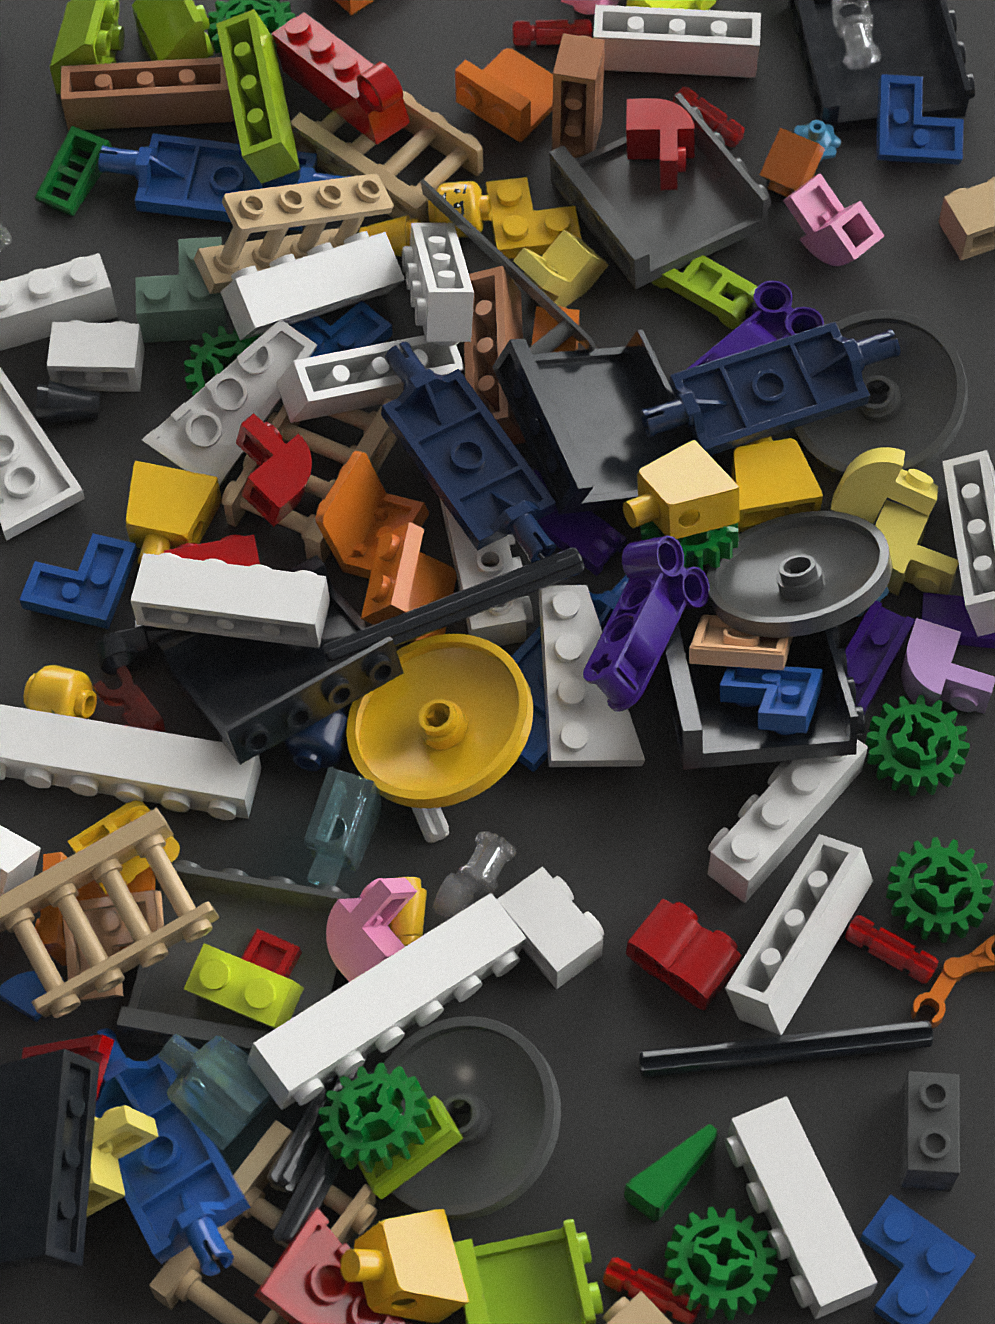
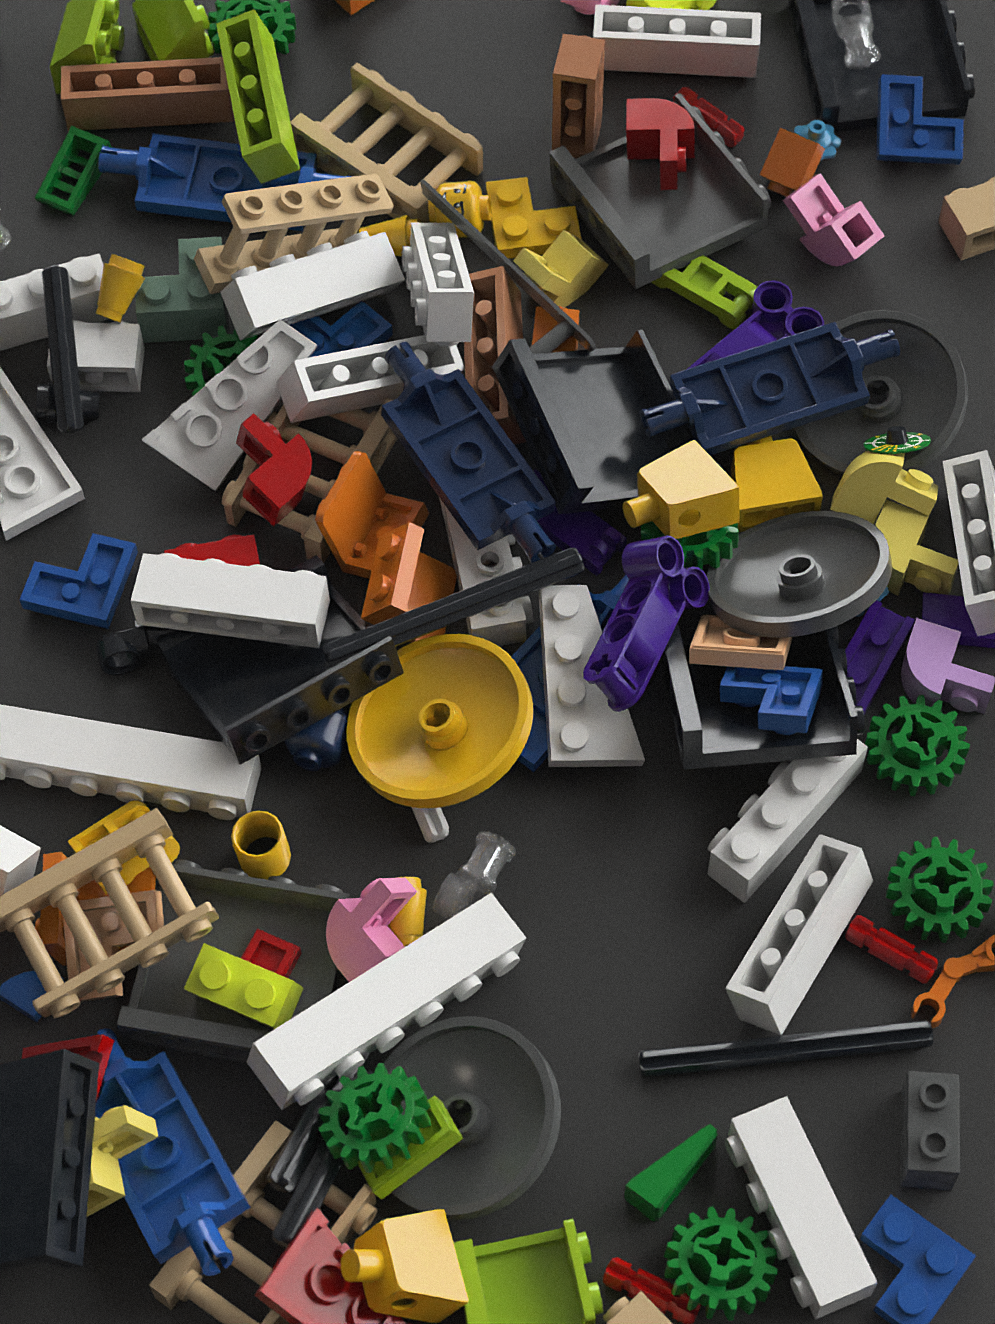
(60, 692): yellow head -> none
(62, 349): none -> black axle
(118, 287): none -> yellow cone
(138, 708): clear red plate -> none
(169, 507): yellow torso -> none
(214, 1087): clear light blue torso -> none
(255, 826): none -> yellow piece
(342, 78): red hinge -> none
(344, 808): clear light blue torso -> none
(507, 93): orange bracket -> none
(548, 31): red axle -> none
(556, 931): white brick -> none
(684, 953): red brick -> none
(897, 441): none -> piece

